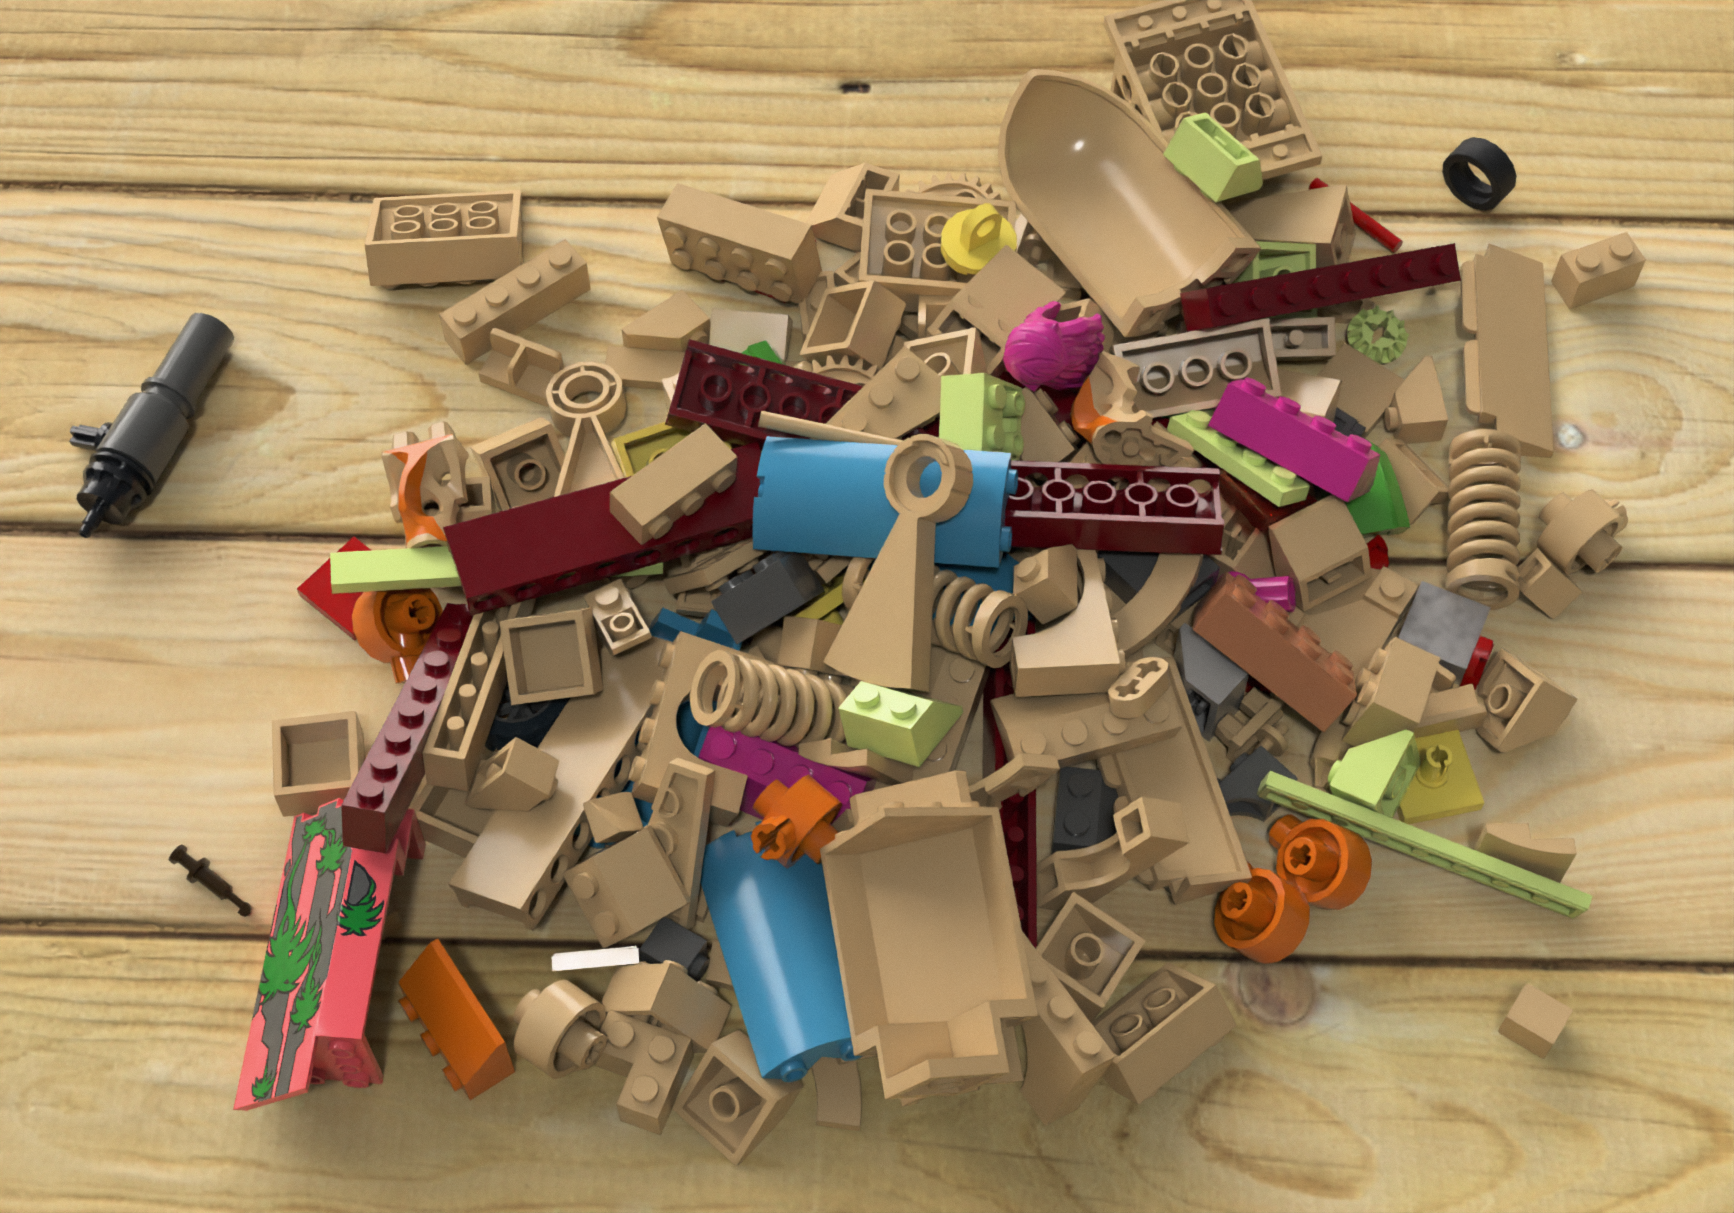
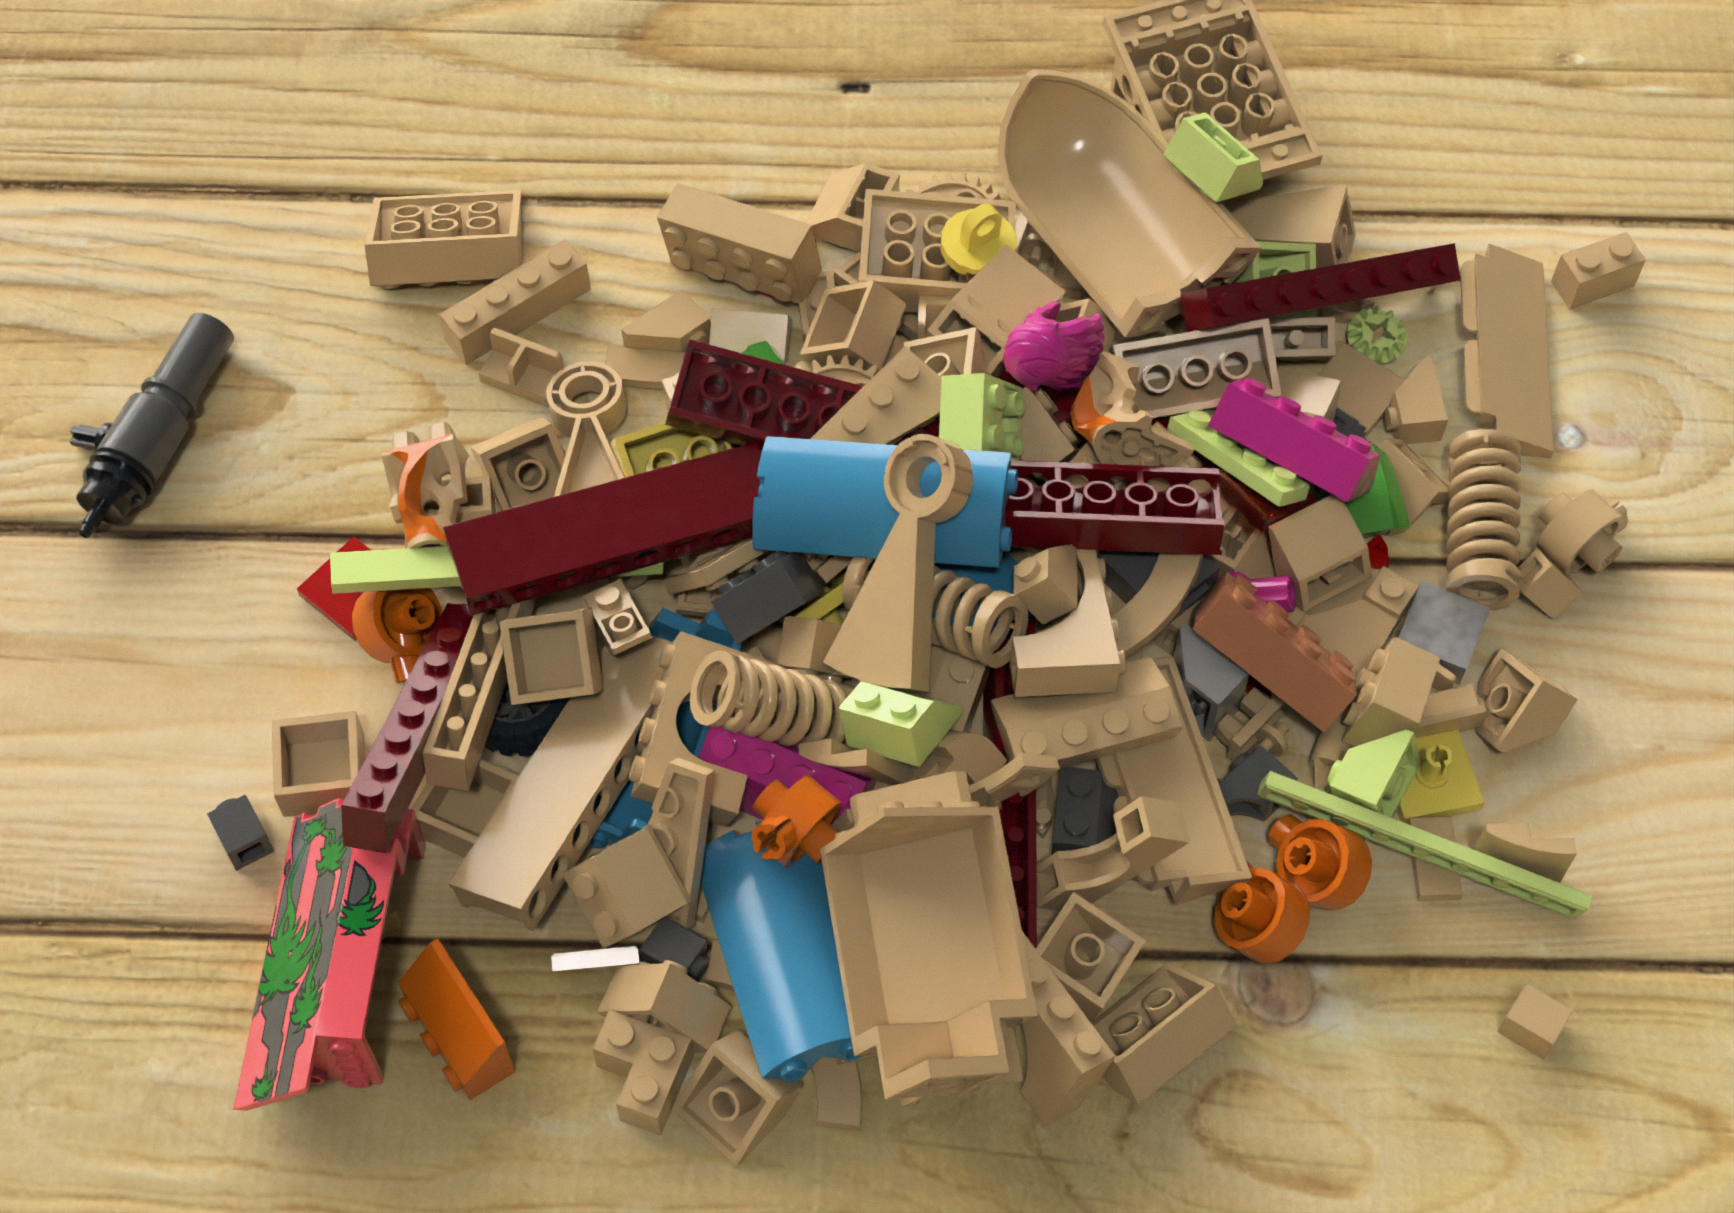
(201, 872): dark brown piece -> none
(240, 831): none -> dark grey brick
(514, 779): tan slope -> none
(559, 1029): tan piece -> none
(613, 817): tan slope -> none
(674, 485): tan brick -> none
(819, 430): tan bar -> none
(962, 752): none -> tan brick
(1044, 807): none -> tan bar
(1139, 687): tan beam -> none
(1367, 223): red bar -> none
(1433, 881): none -> tan tile
(1477, 662): red tile -> none
(1491, 162): black tyre -> none

